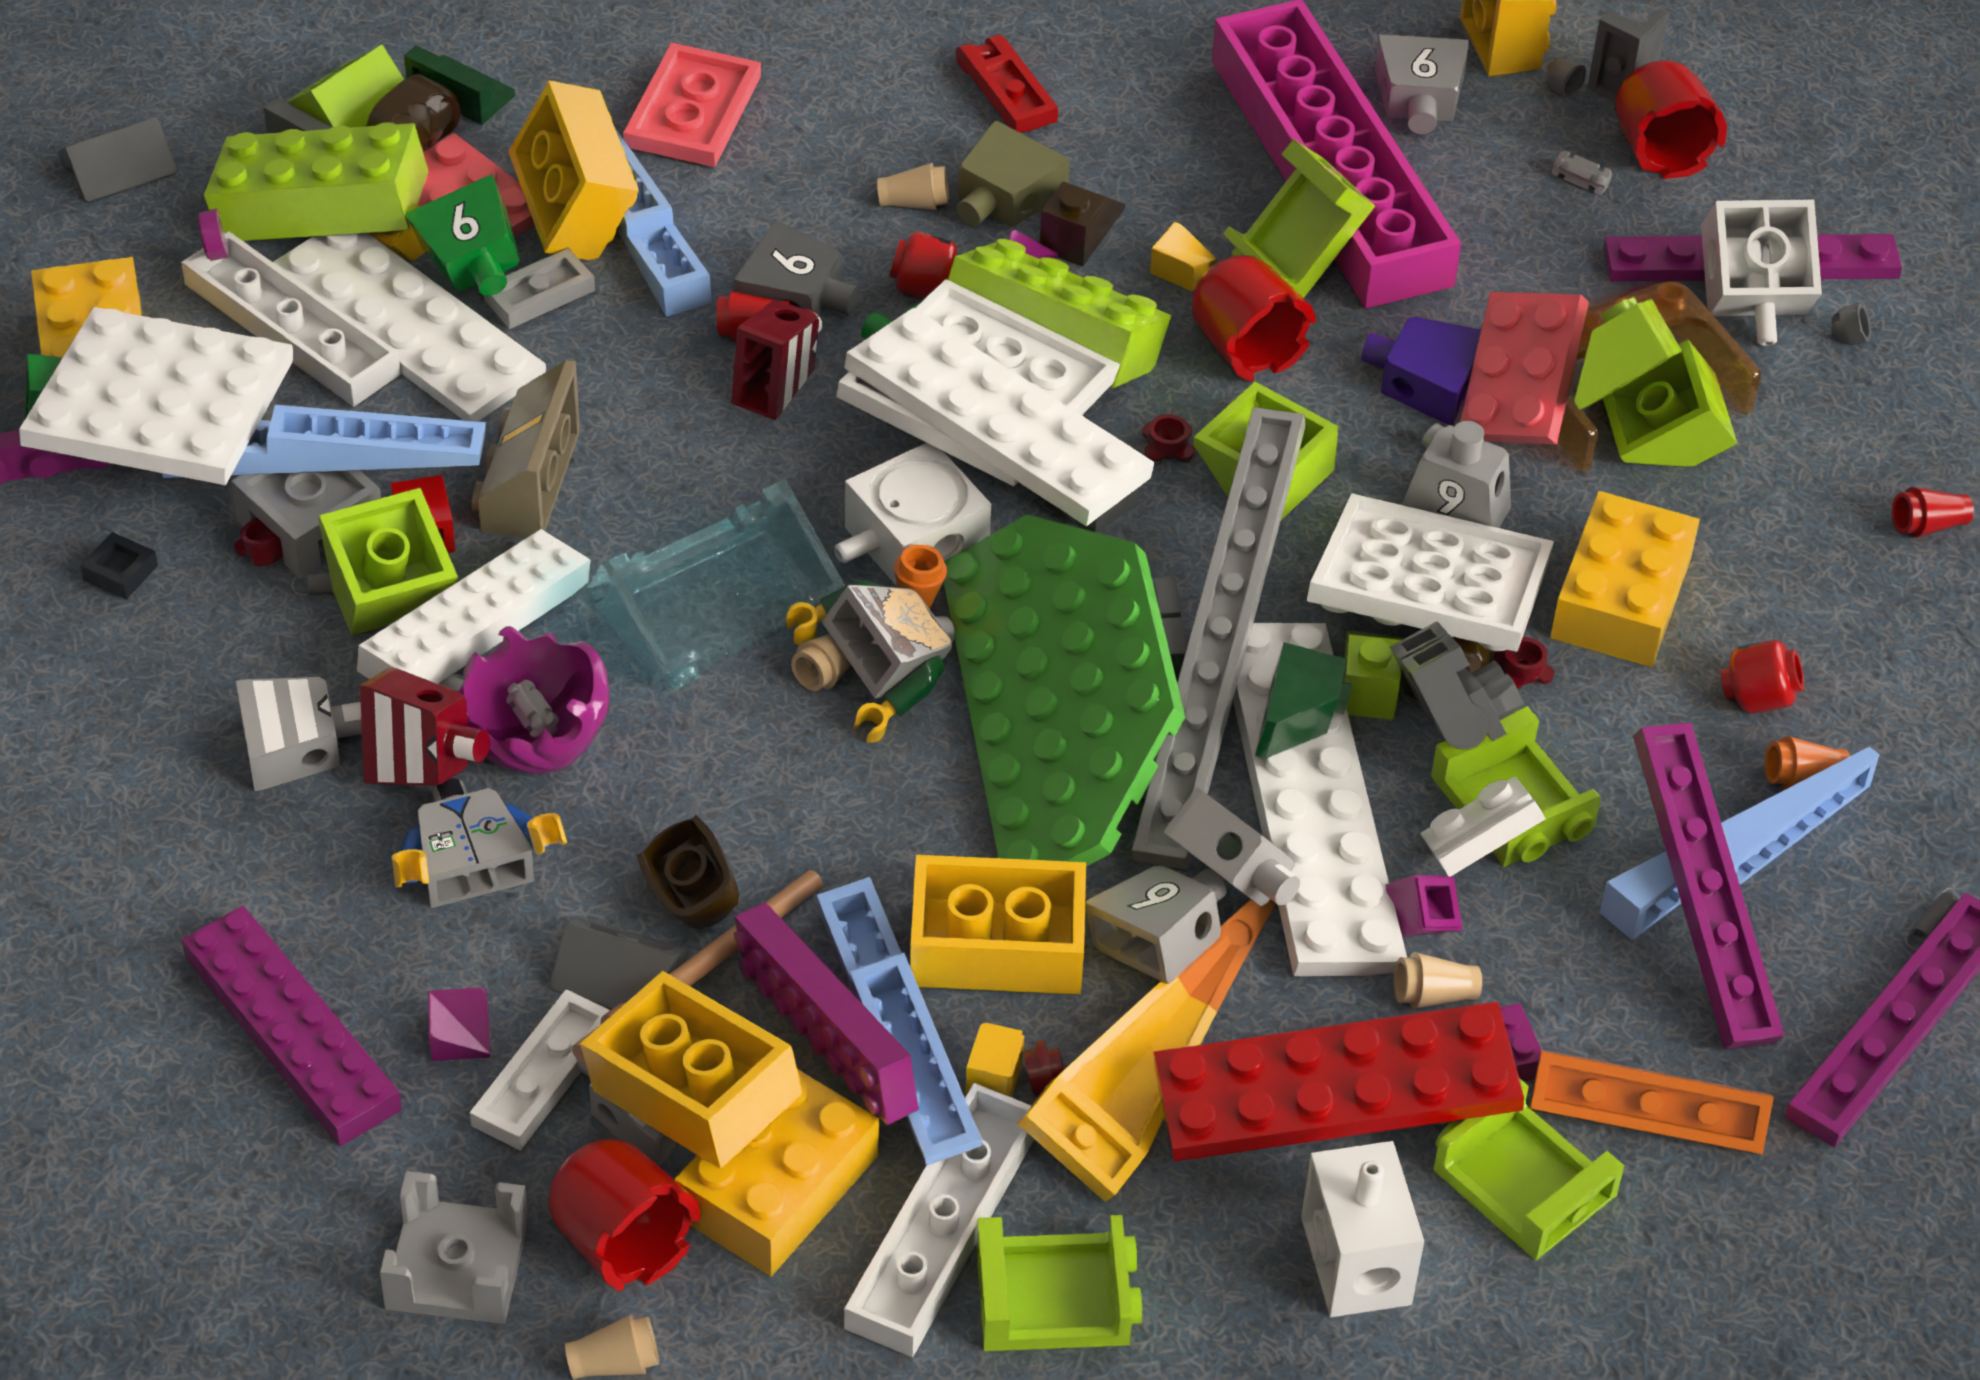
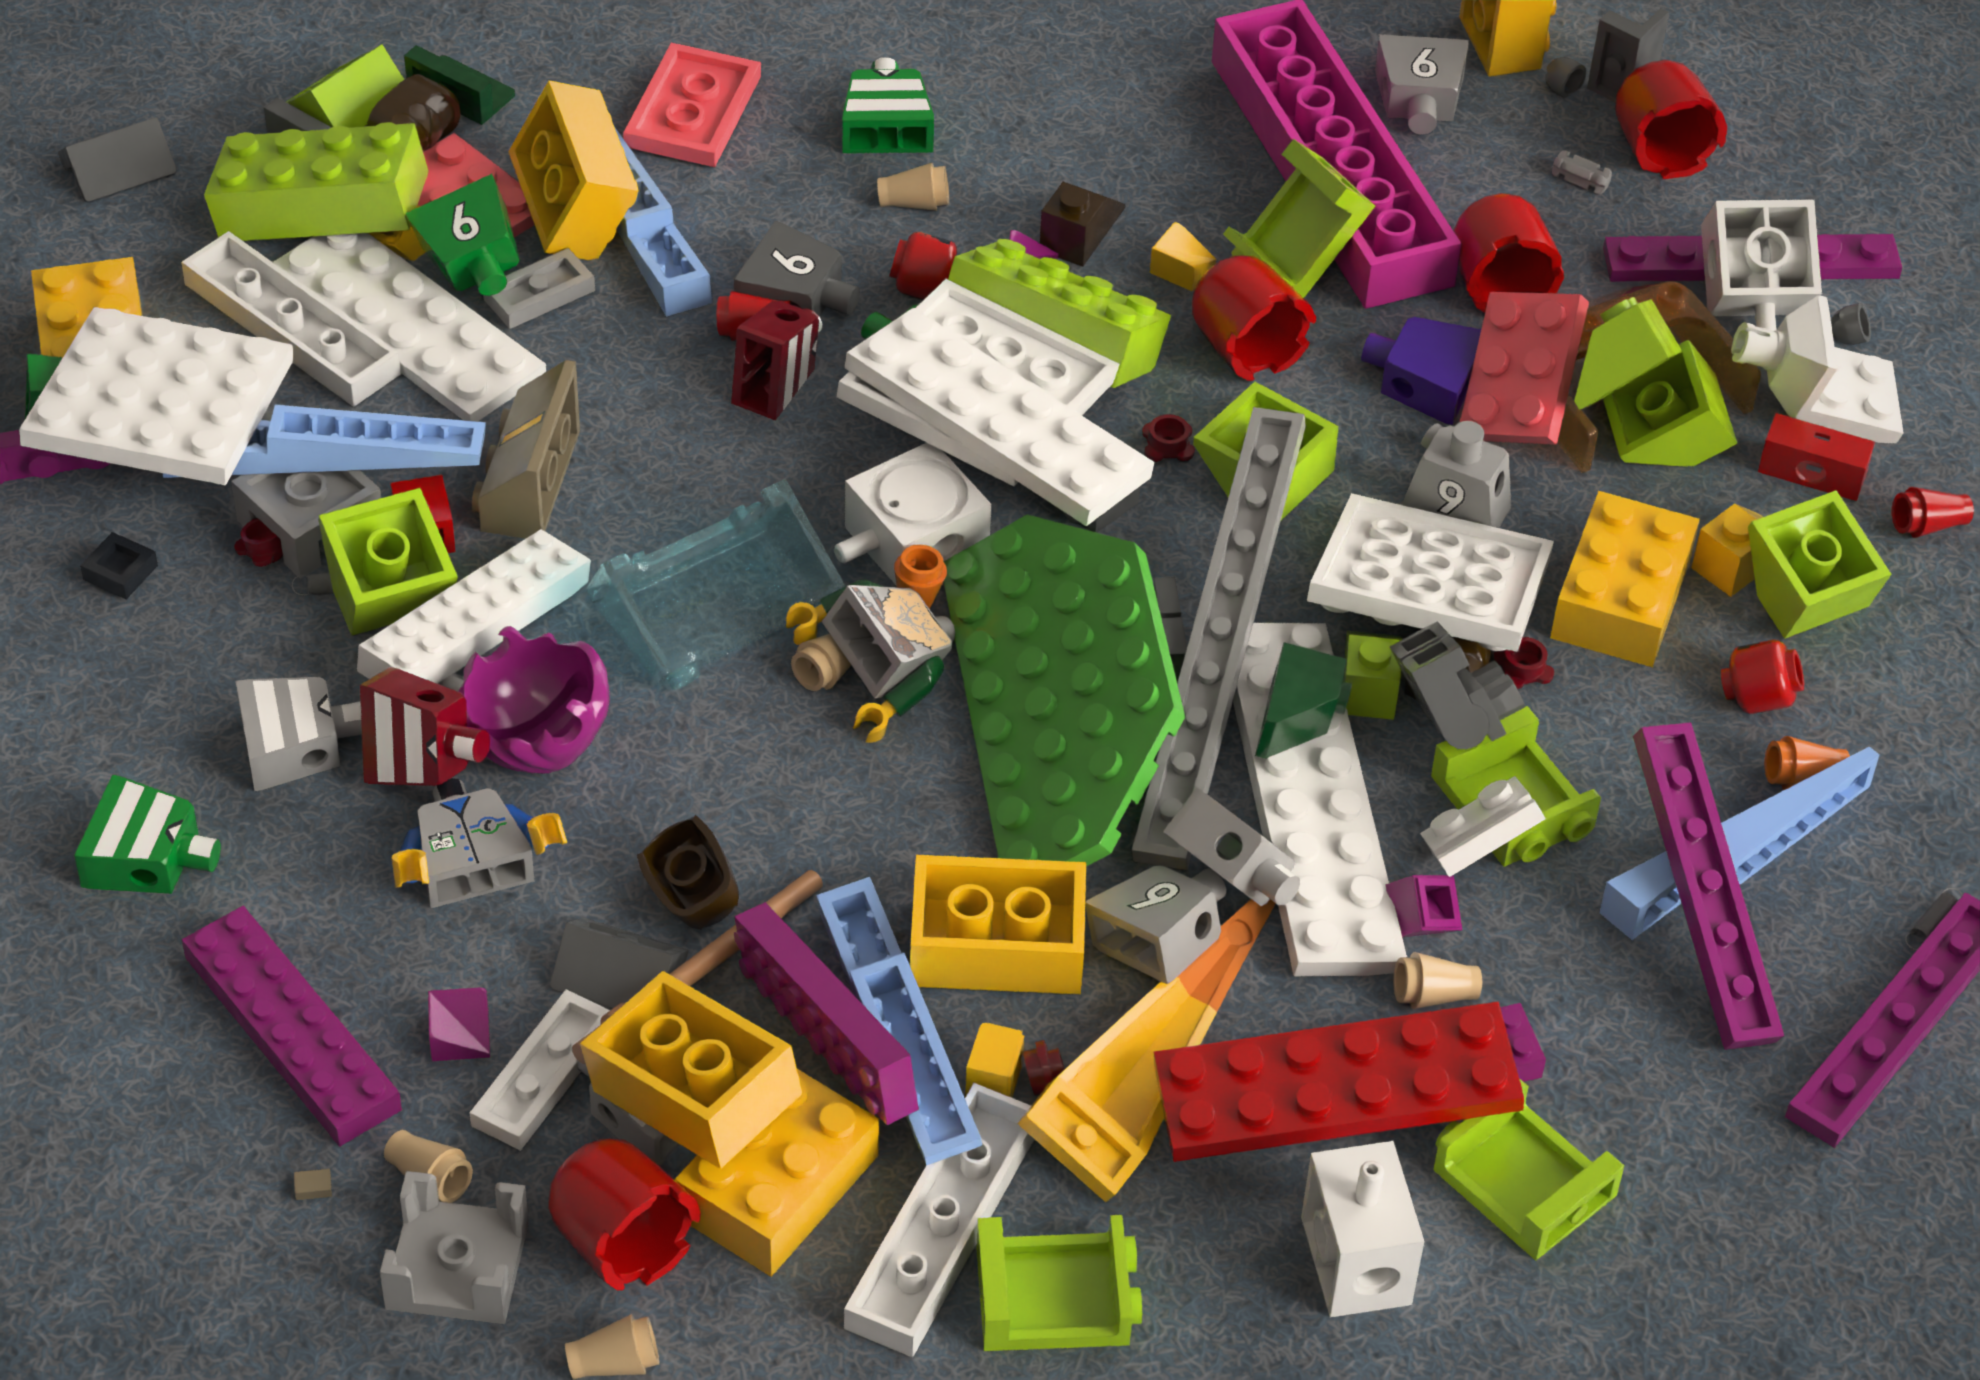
(142, 840): none -> green torso
(212, 235): magenta tile -> none
(313, 1184): none -> dark tan piece
(430, 1157): none -> tan cone
(532, 708): light grey piece -> none
(887, 111): none -> green torso
(1008, 84): red plate -> none
(1008, 177): olive torso -> none
(1506, 249): none -> red cylinder
(1651, 1101): orange plate -> none
(1725, 550): none -> yellow slope
(1793, 446): none -> red piece
(1813, 564): none -> lime slope
(1823, 381): none -> white plate

